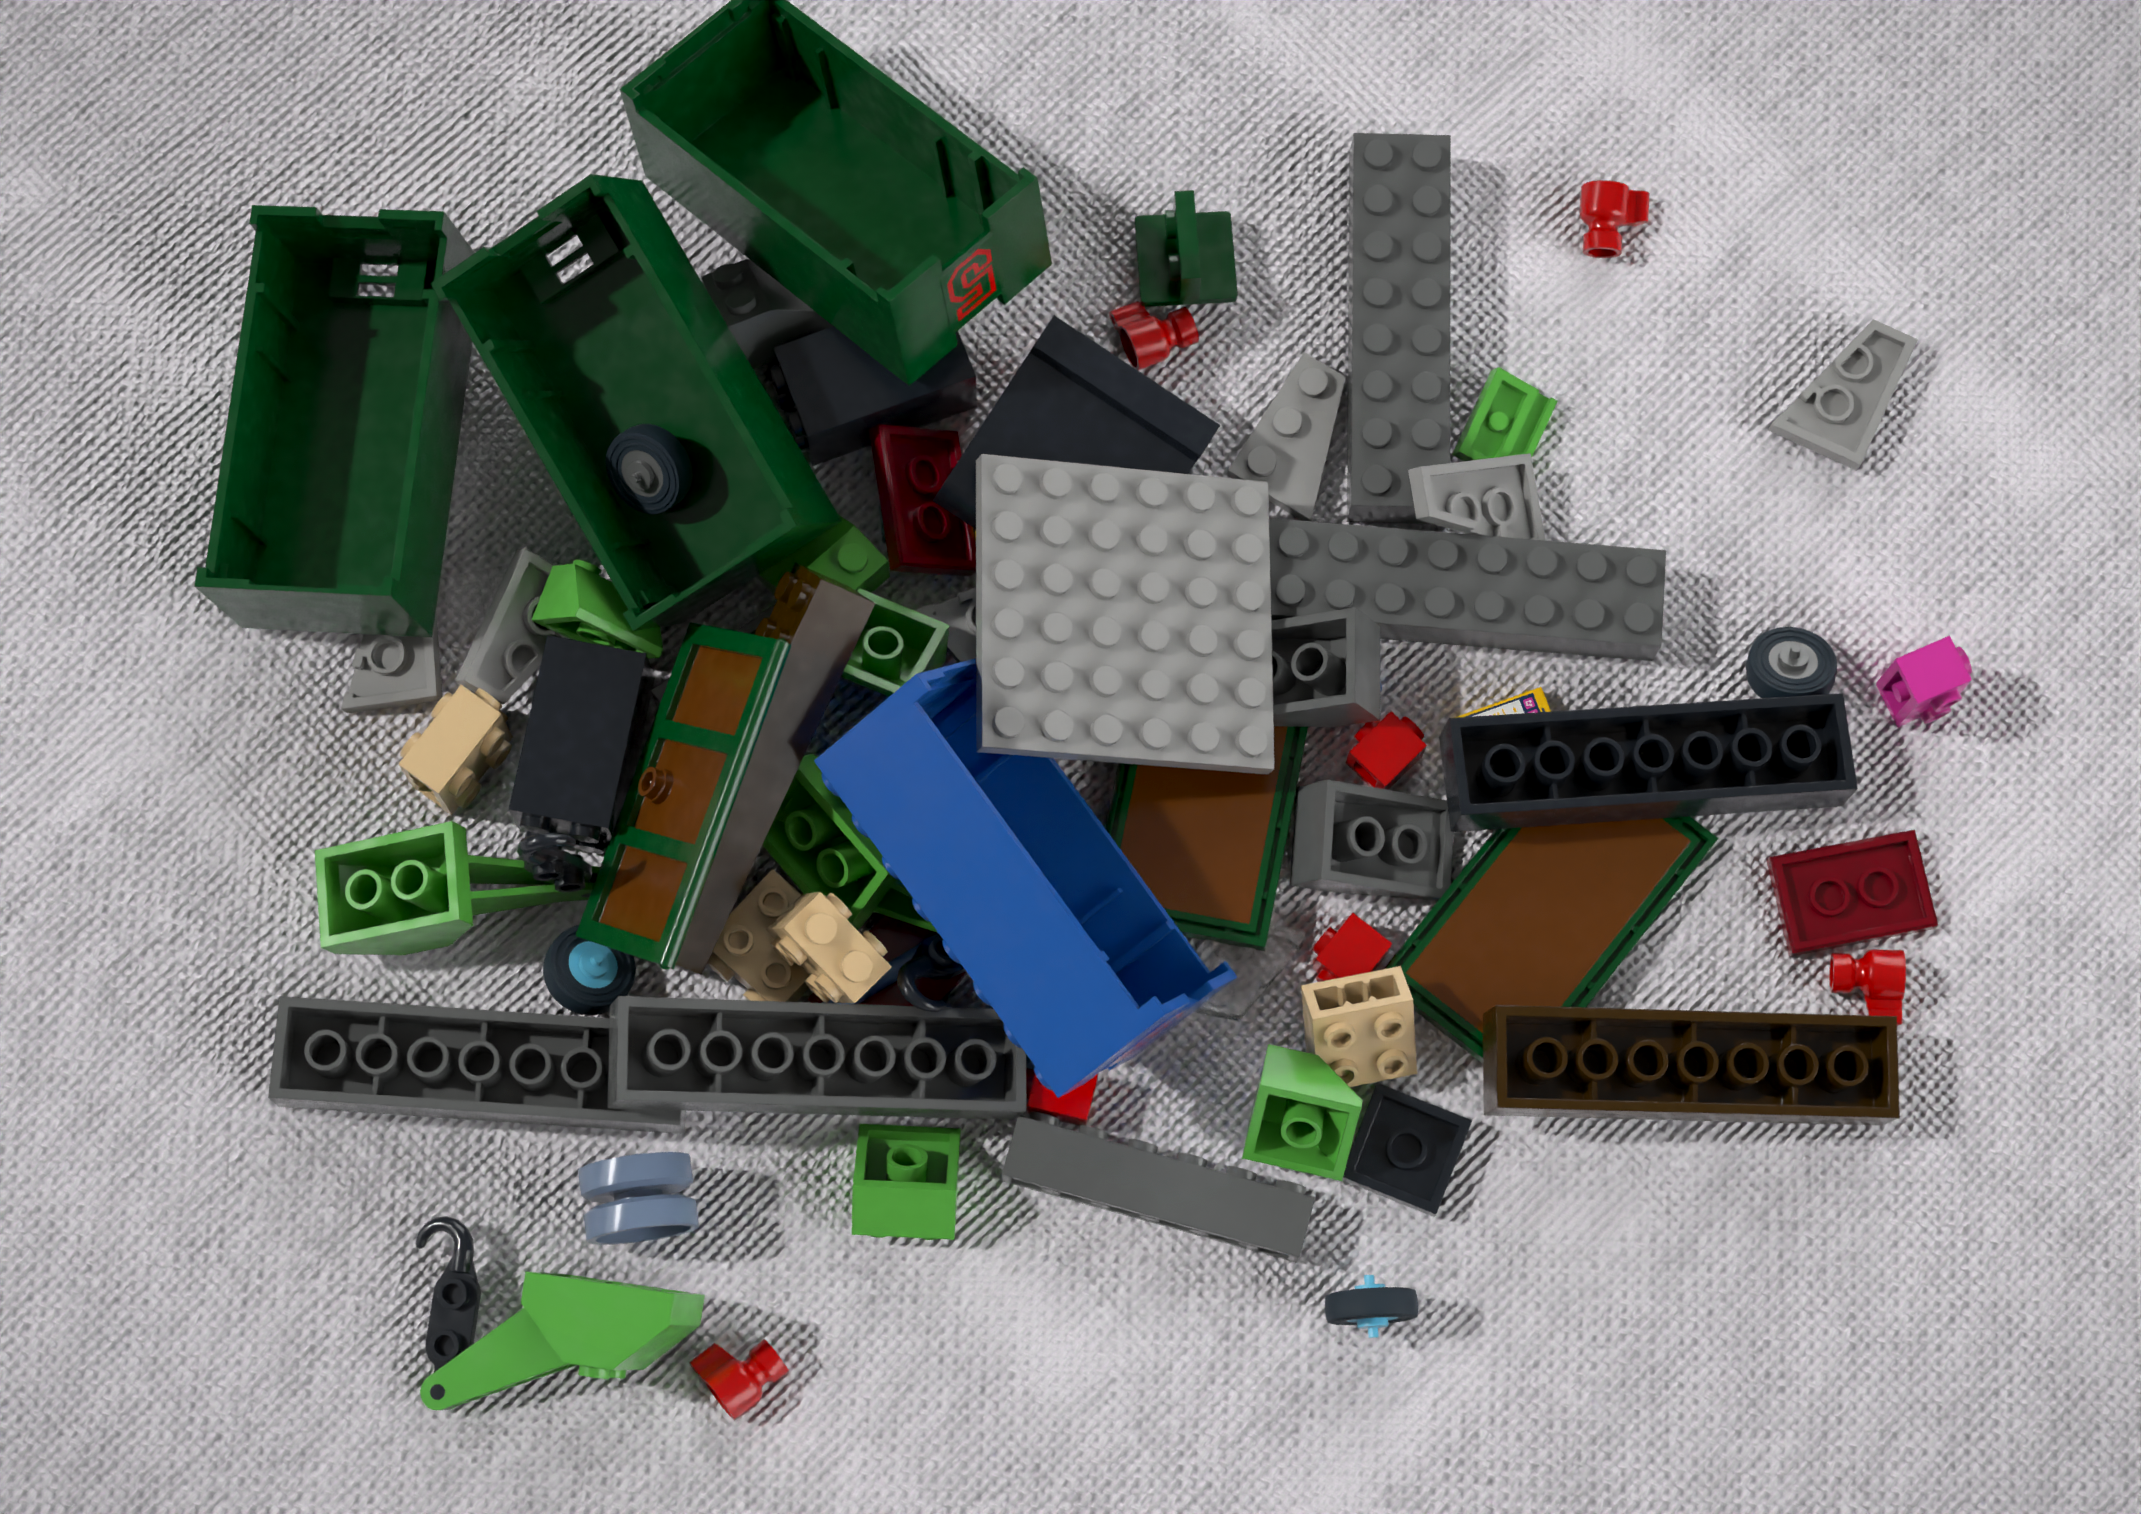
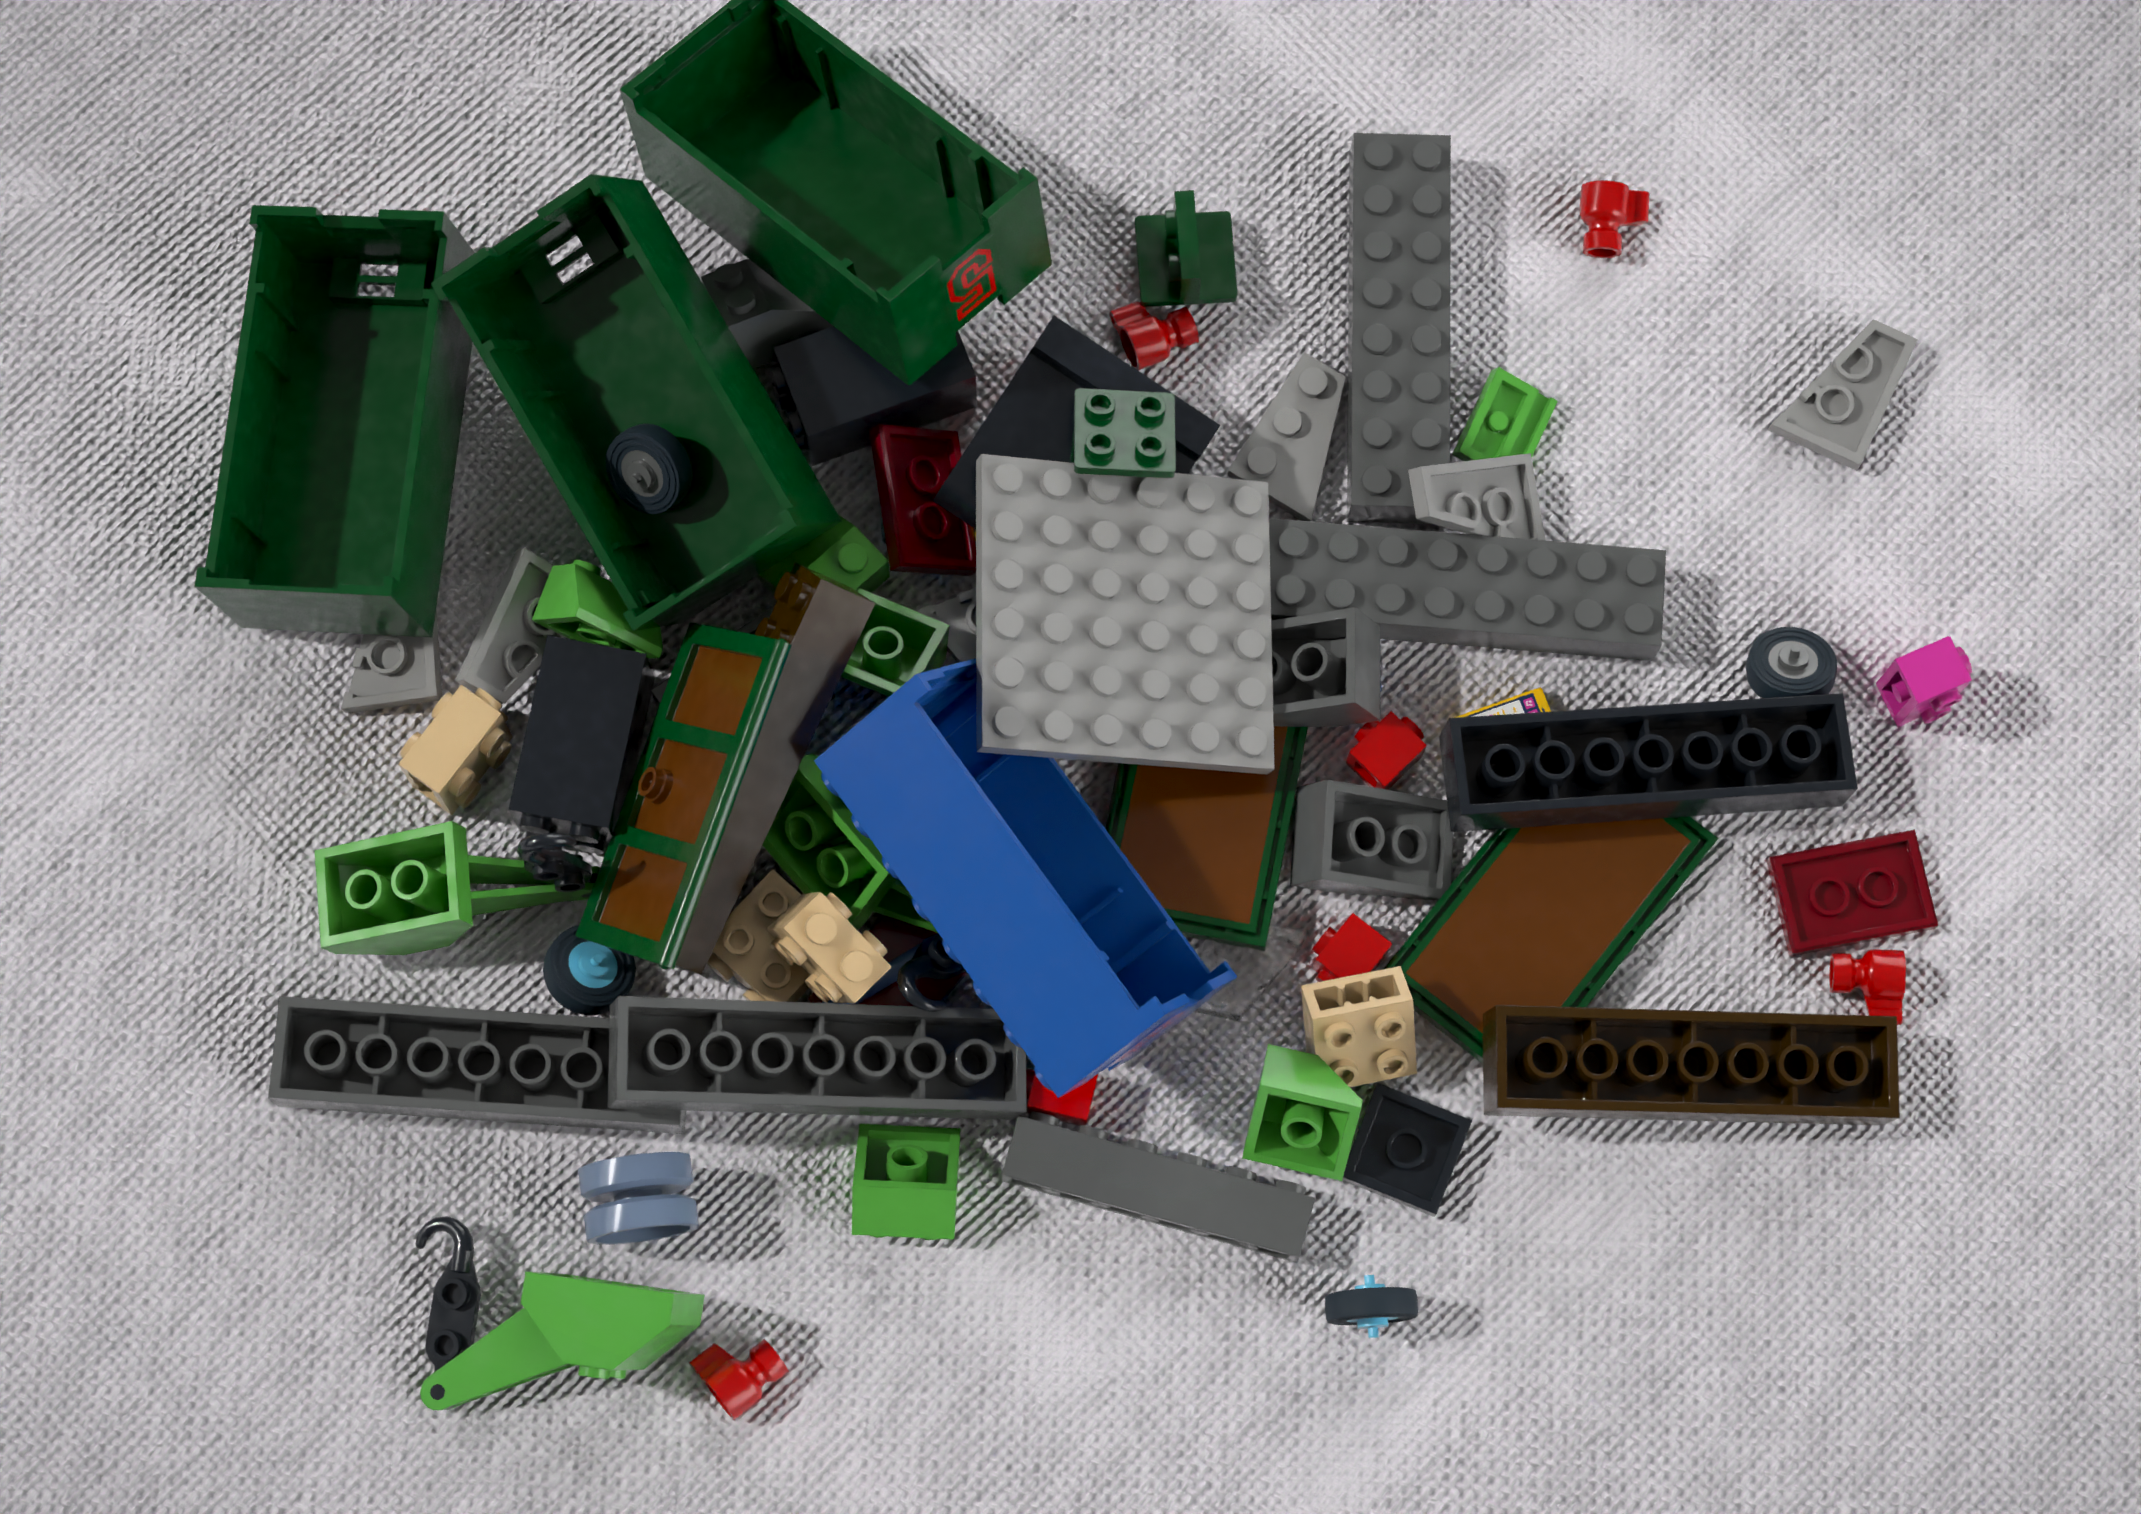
(1124, 433): none -> bracket

